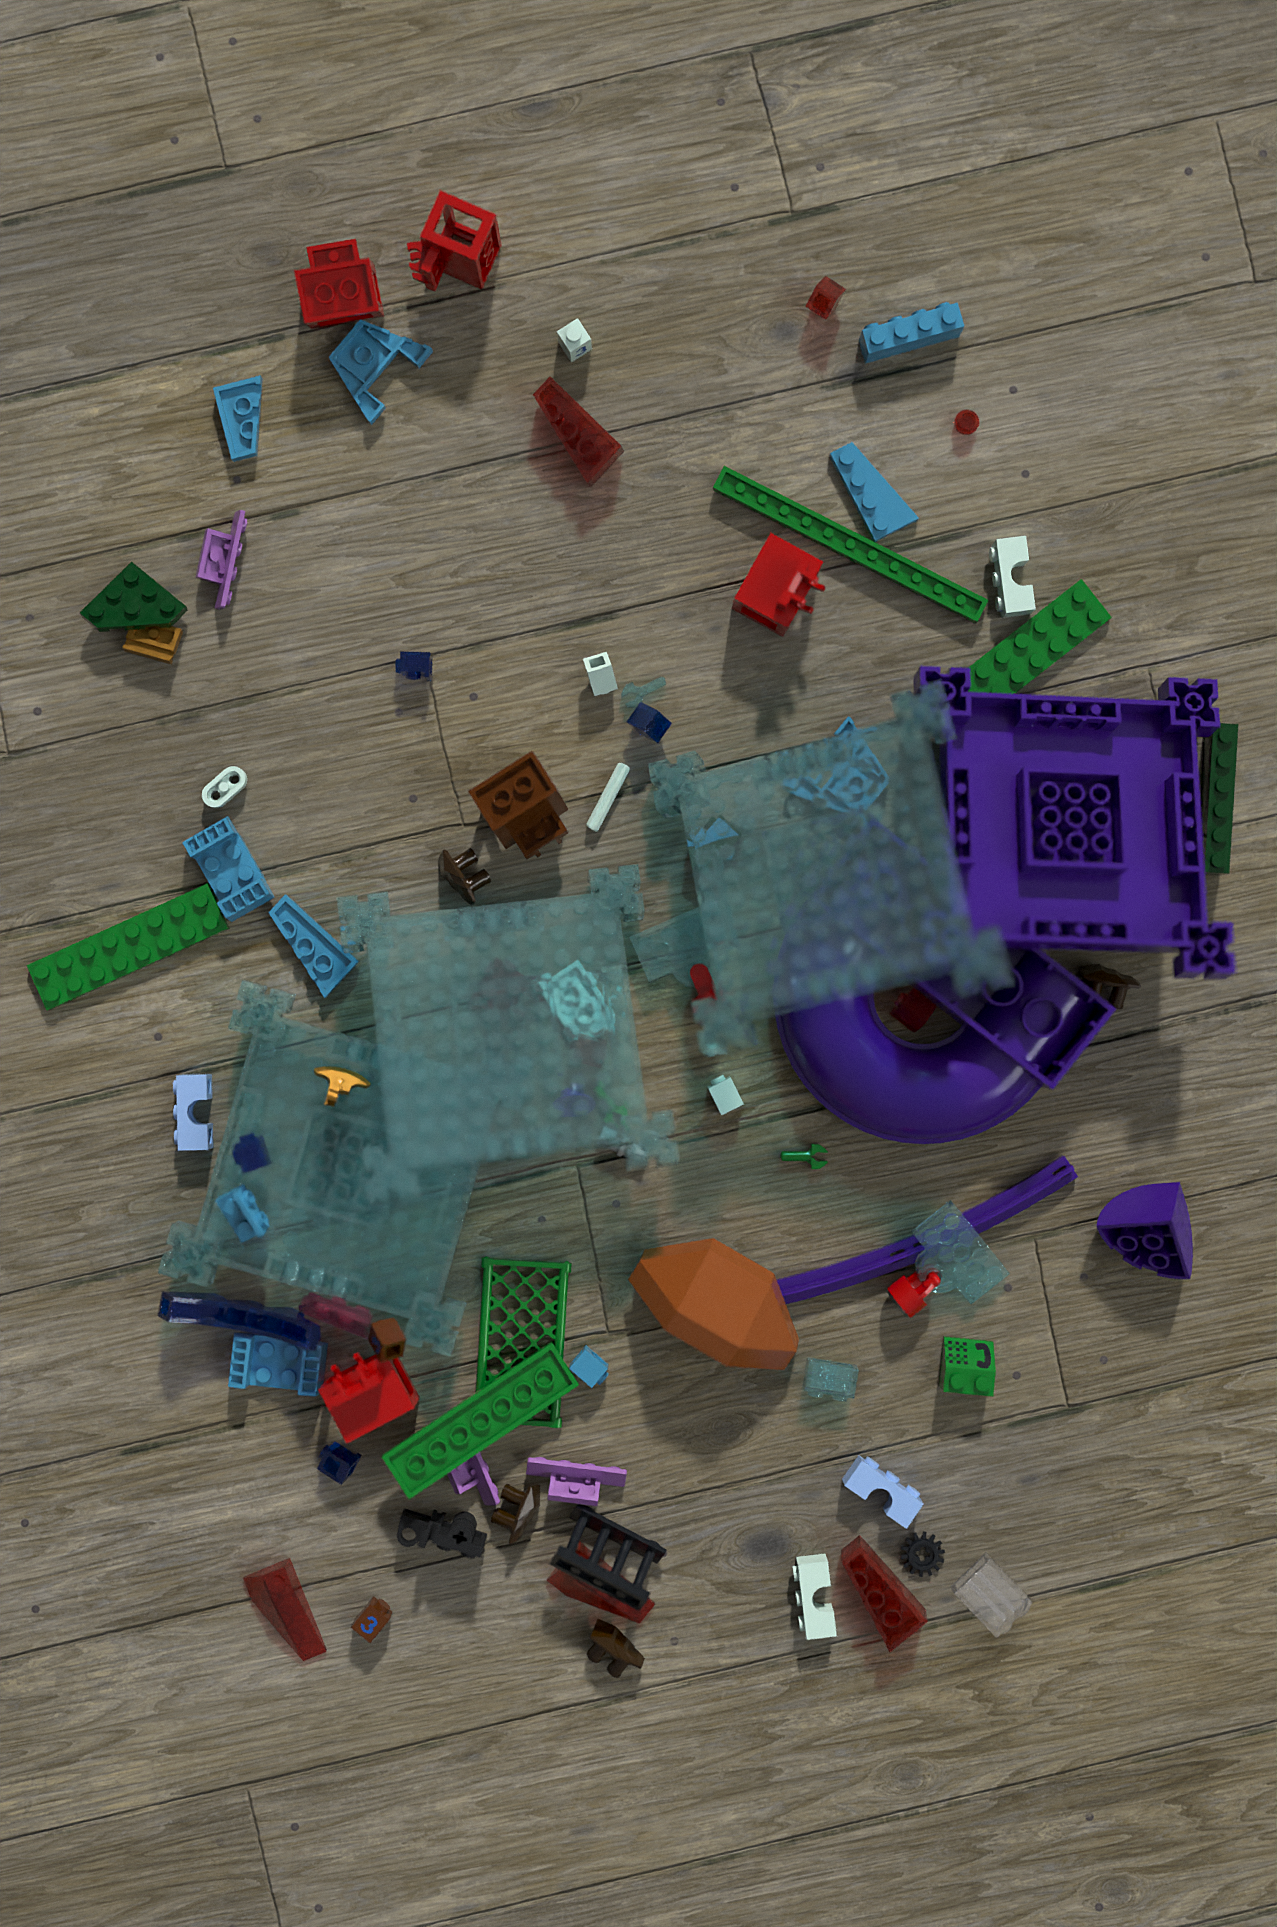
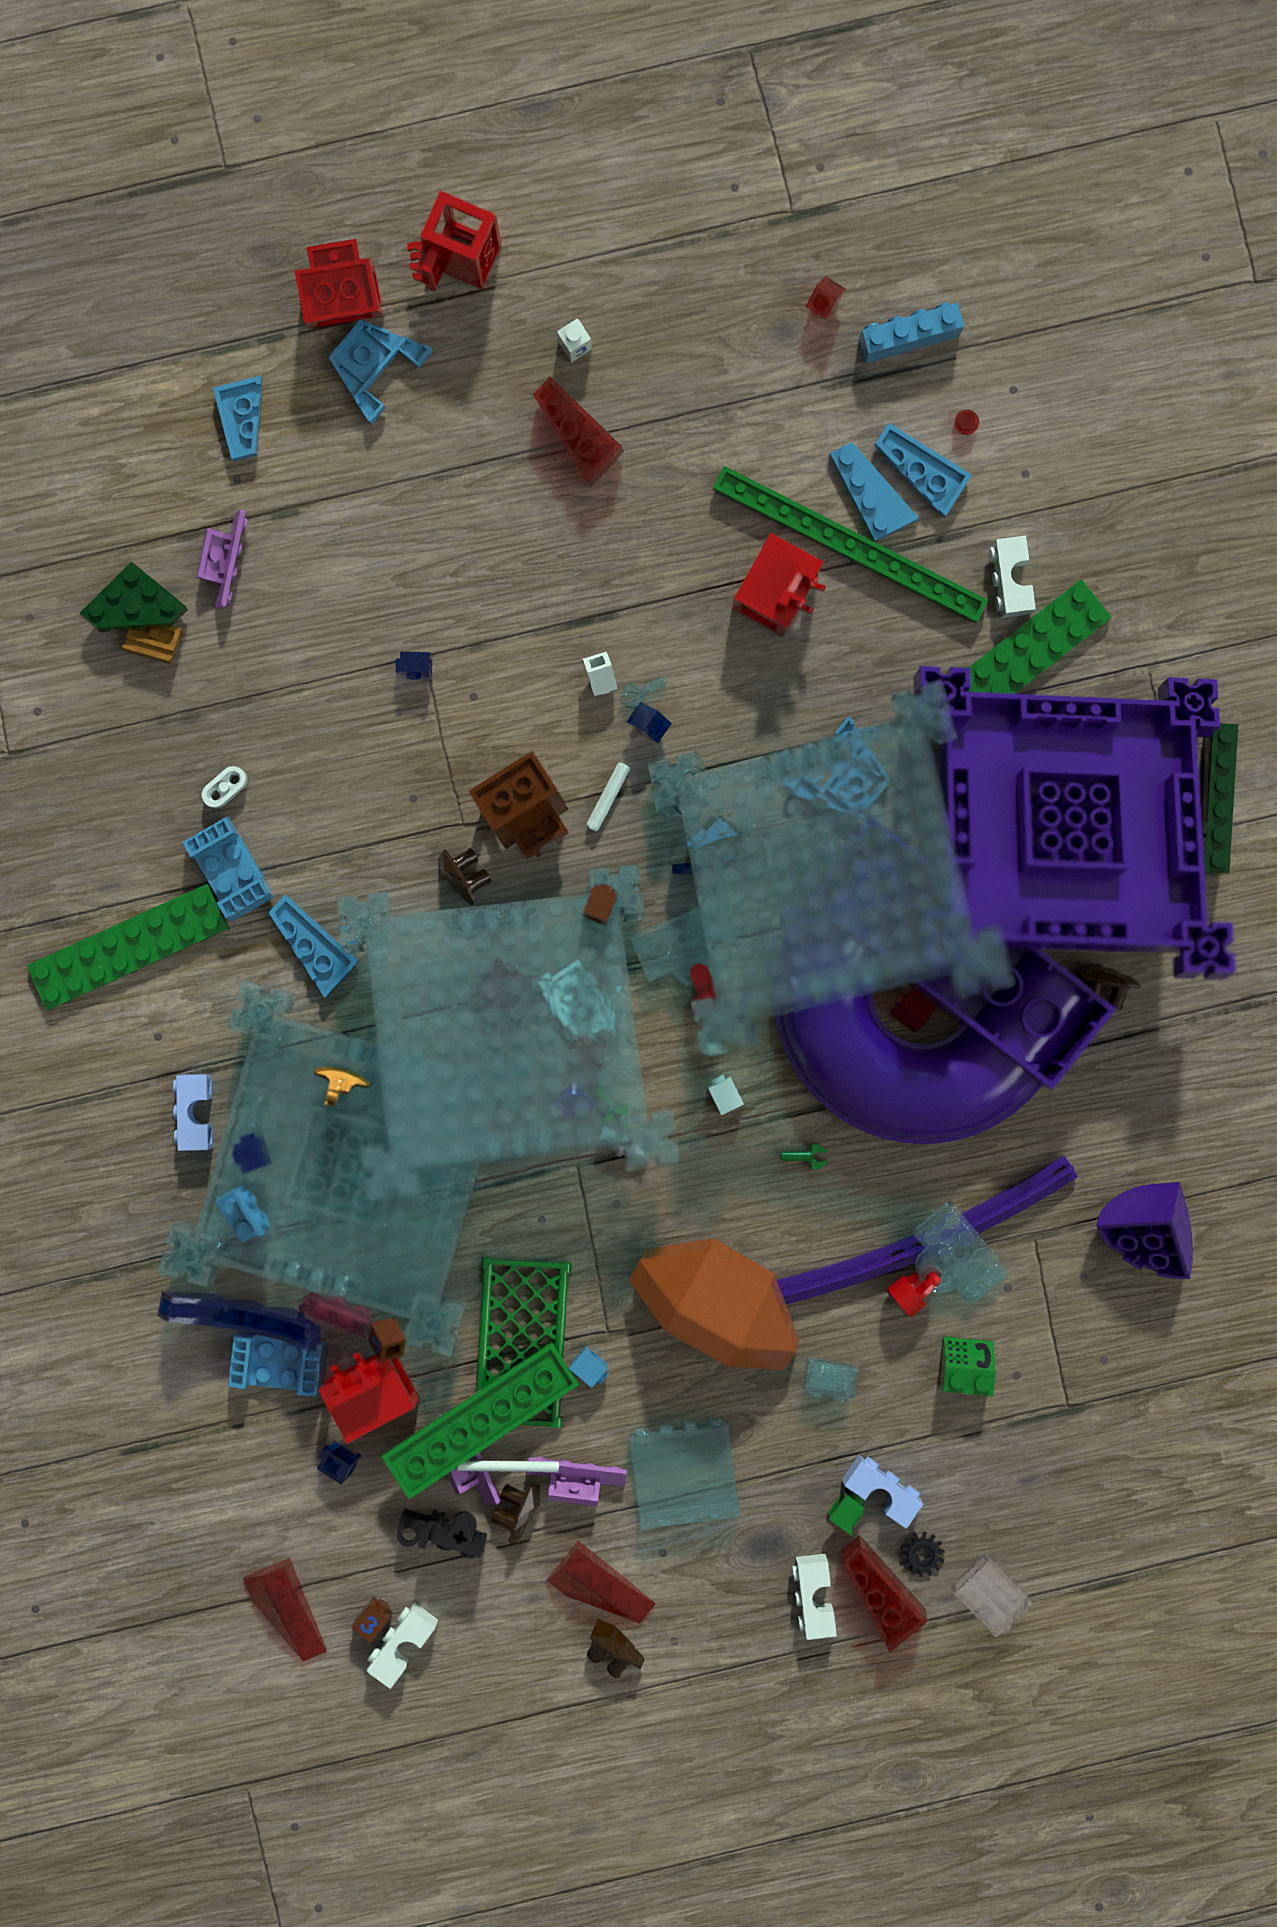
(414, 1626): none -> light aqua arch
(512, 1466): none -> light aqua bar
(598, 1577): black fence -> none
(600, 904): none -> reddish brown brick
(682, 868): none -> clear blue tile
(684, 1474): none -> clear light blue panel
(847, 1511): none -> green window
(923, 468): none -> dark azure wing

